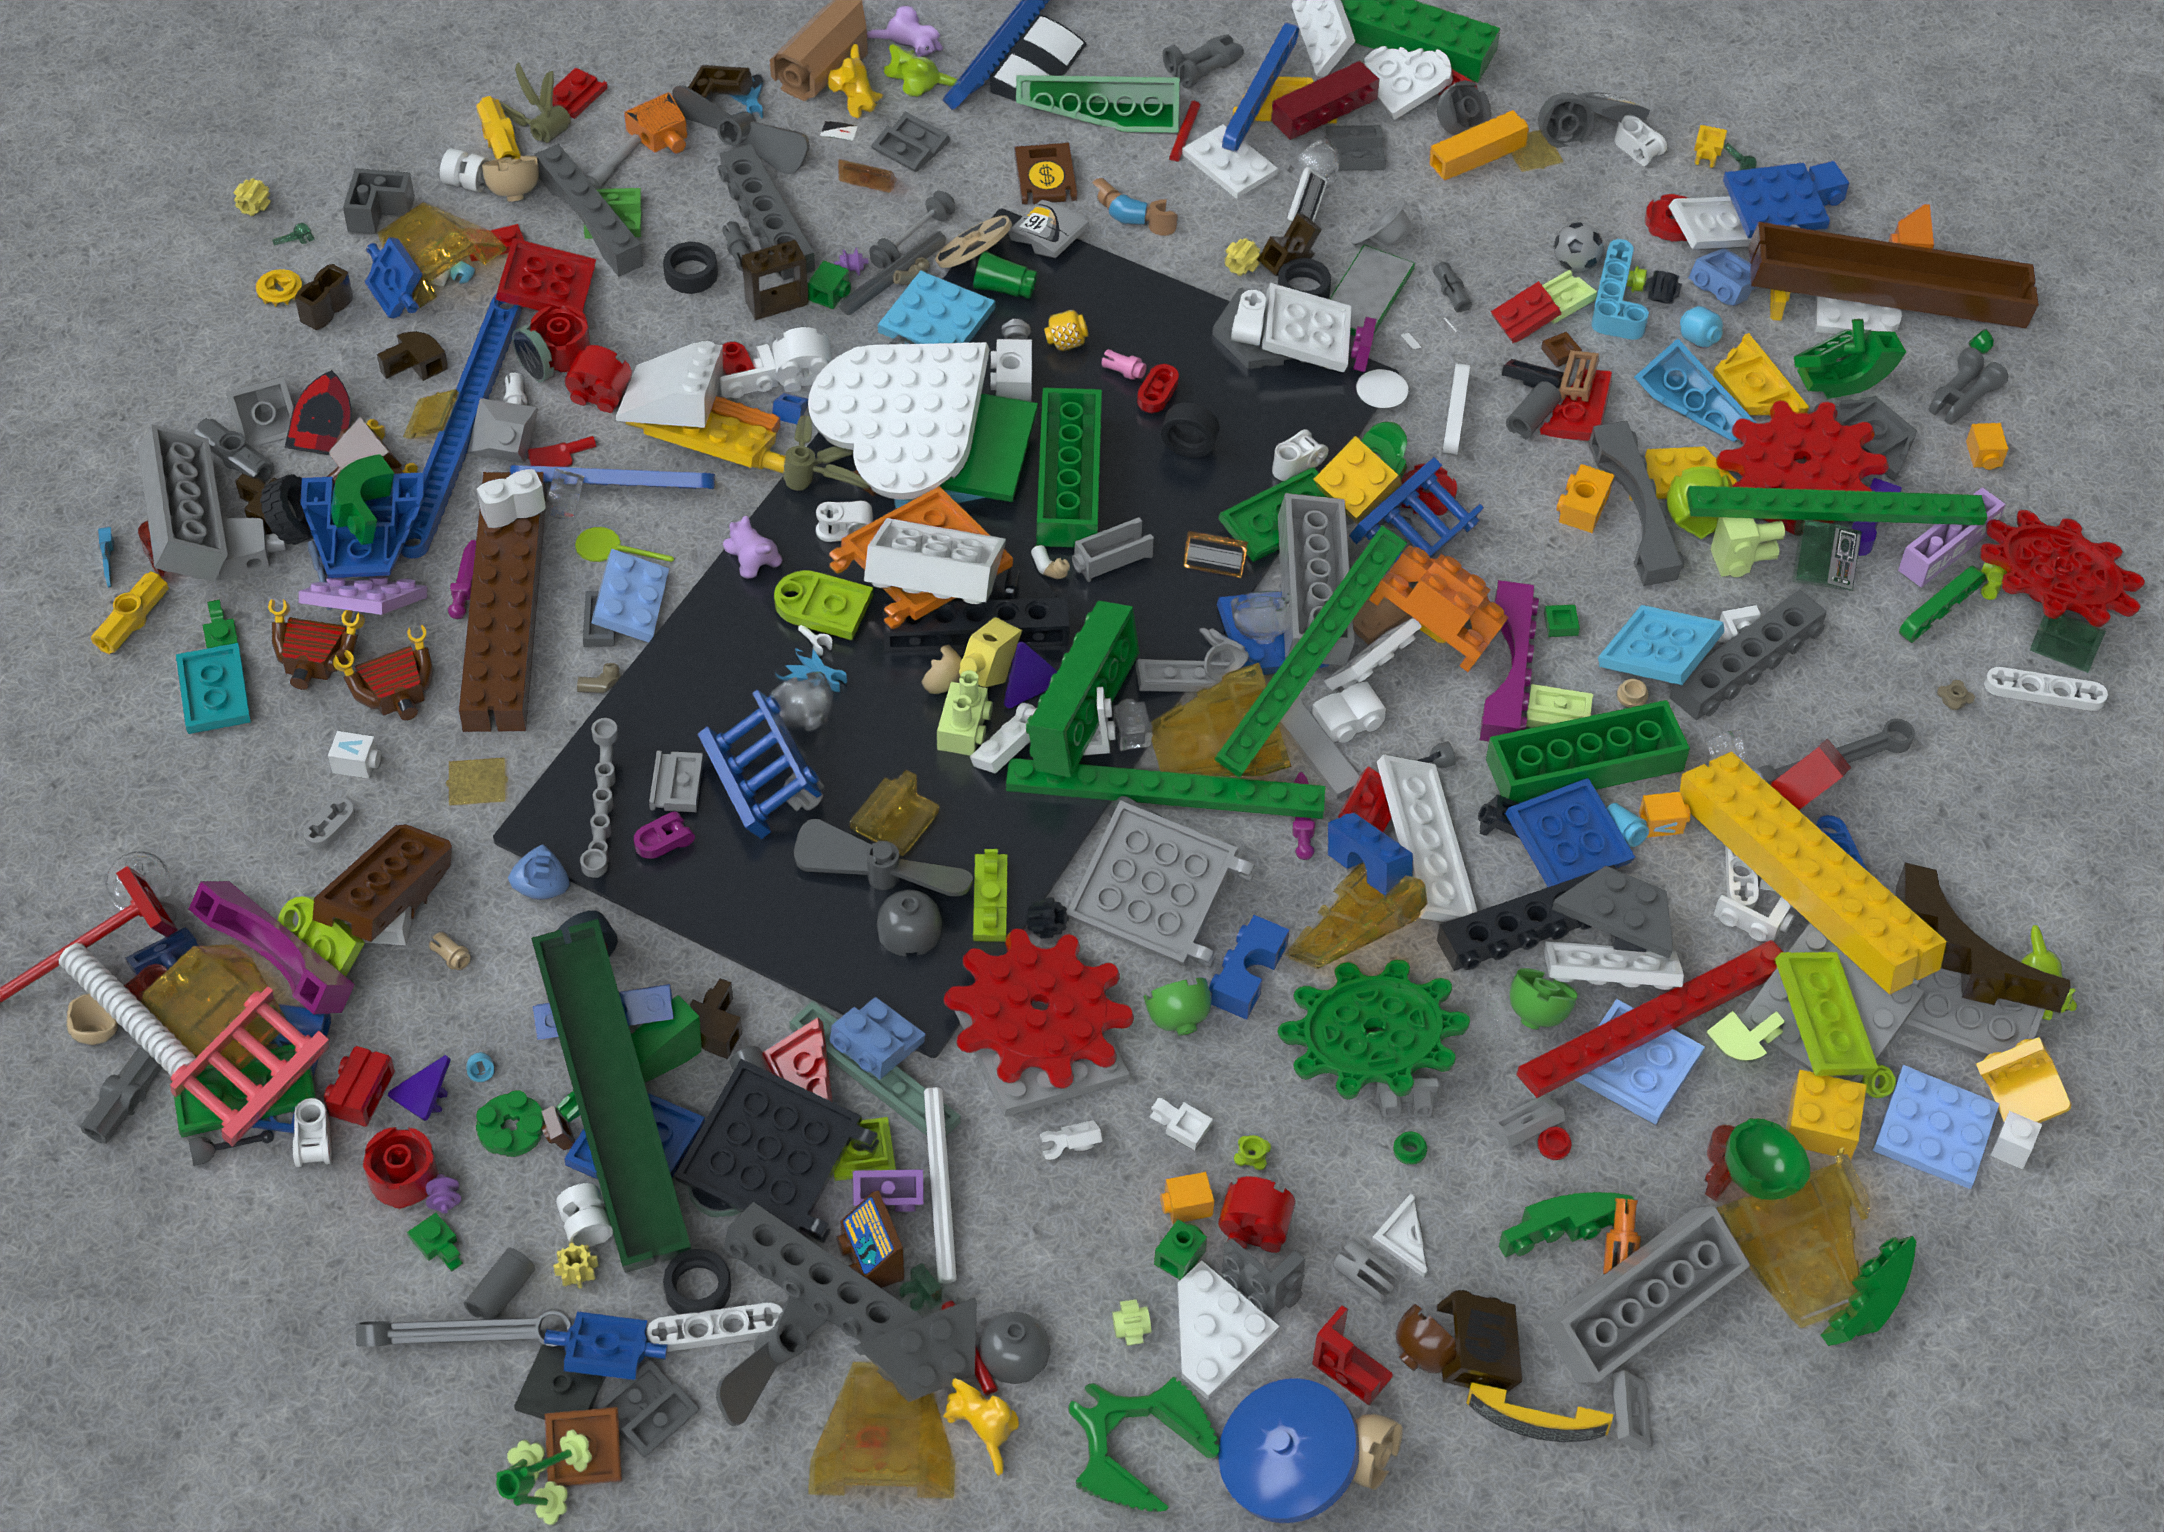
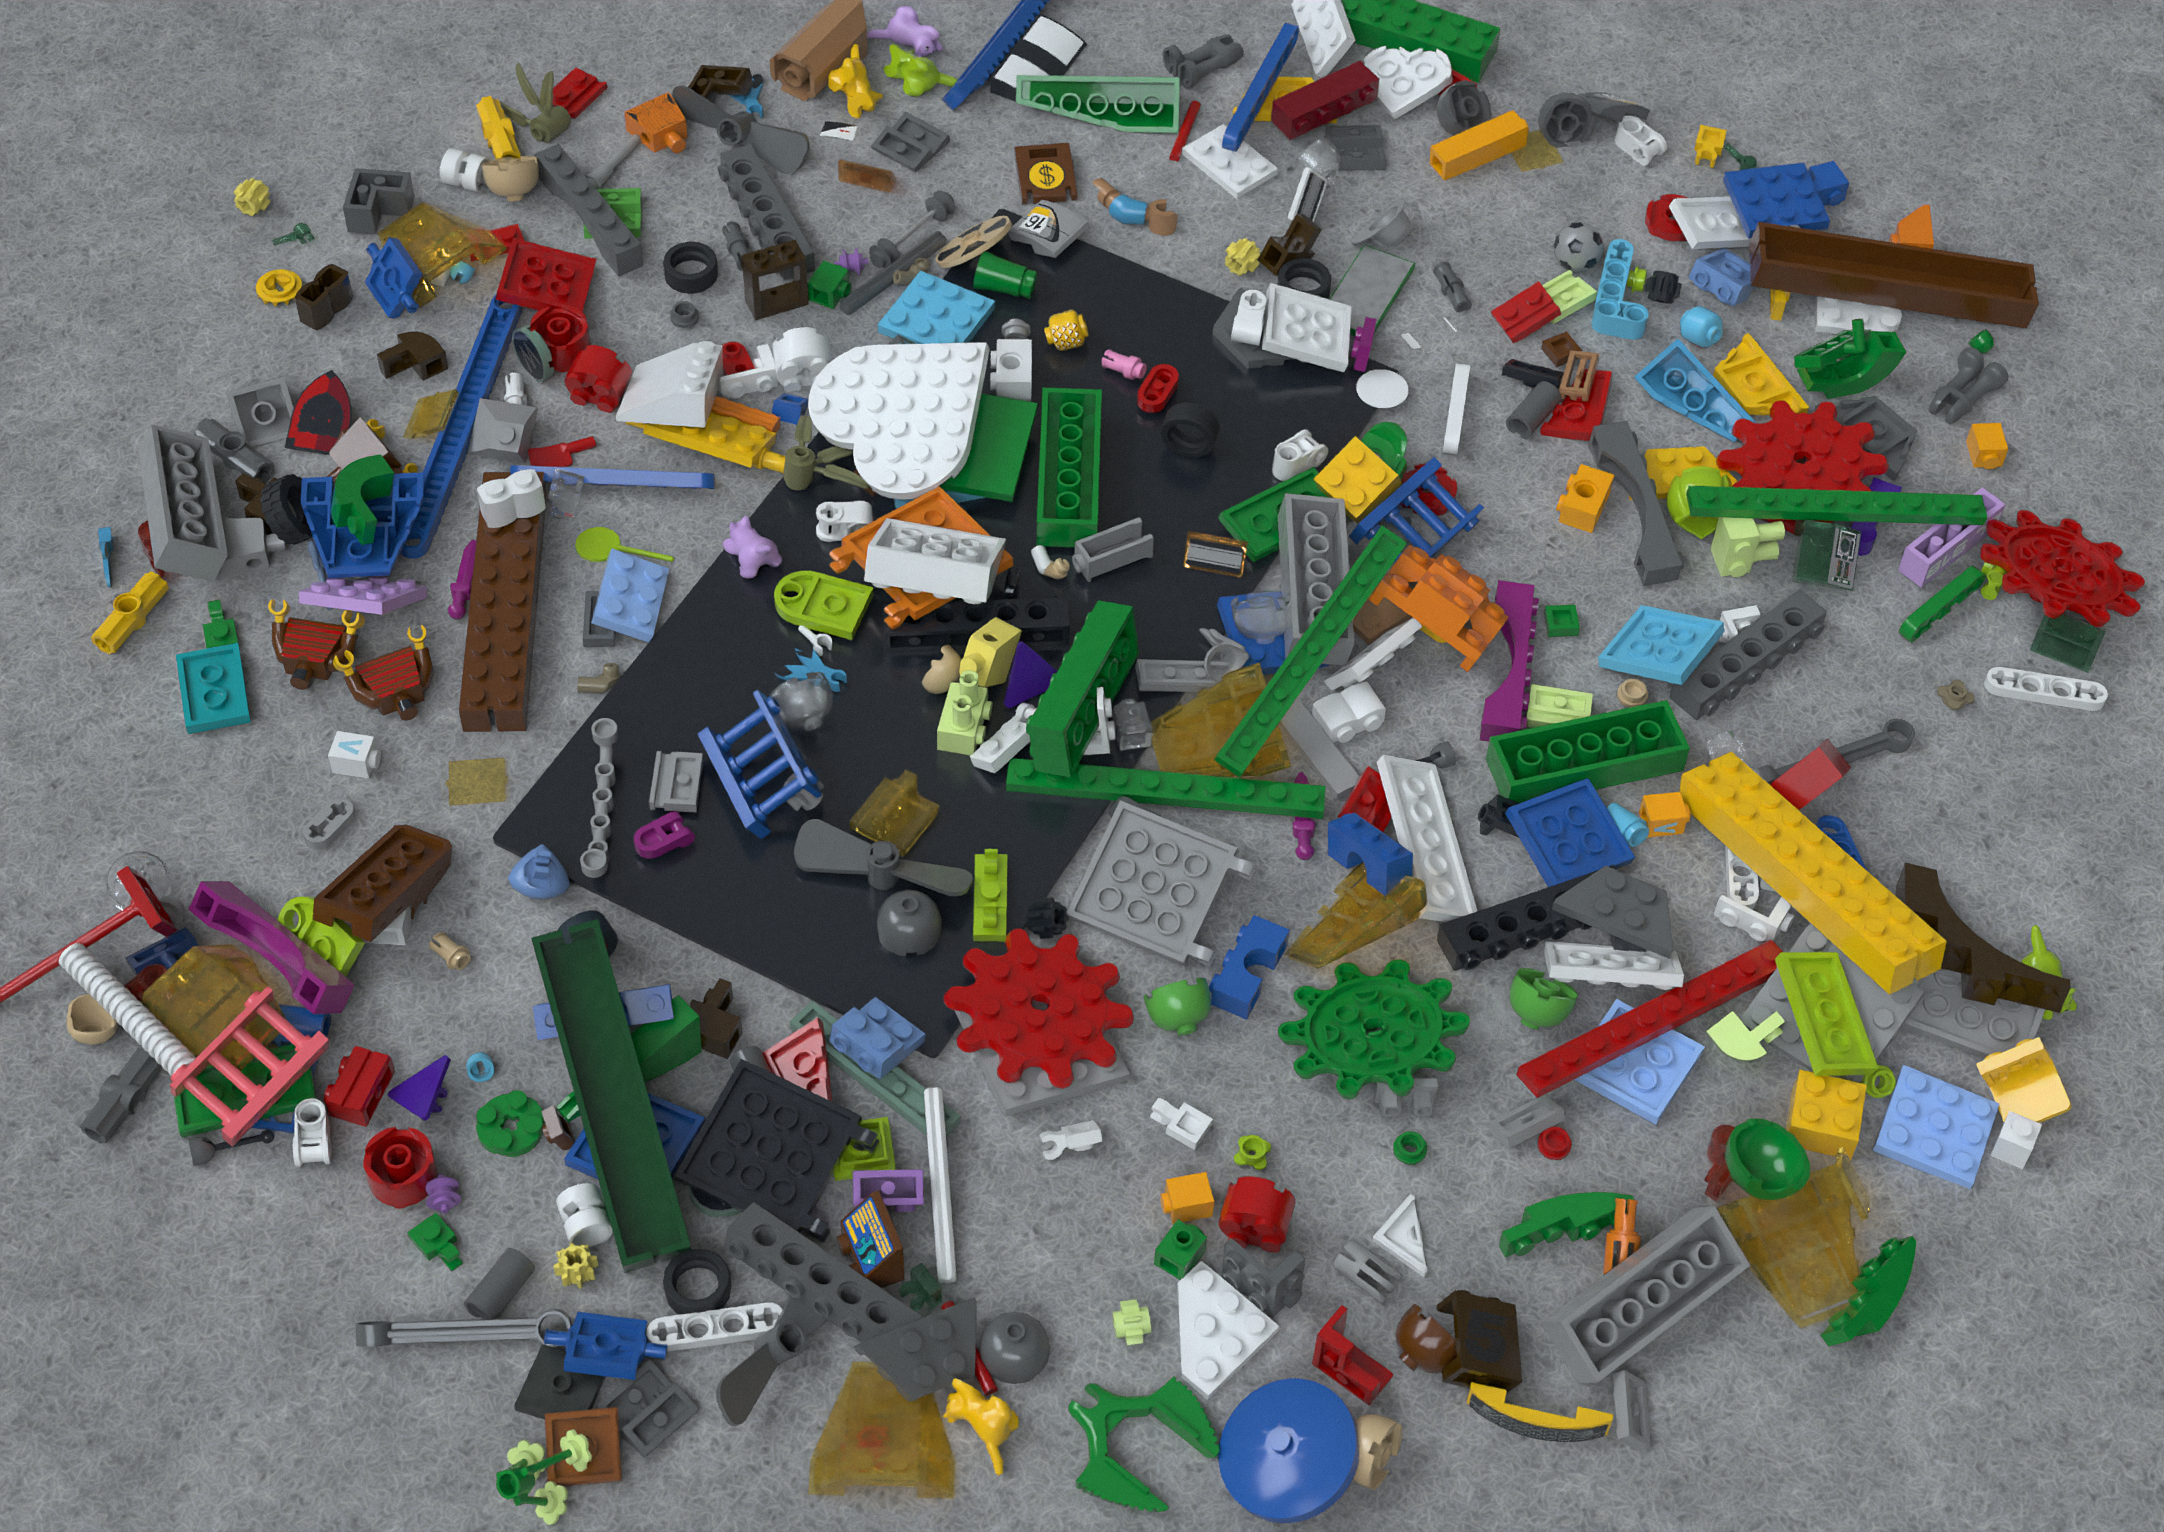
(687, 309): none -> dark grey plate

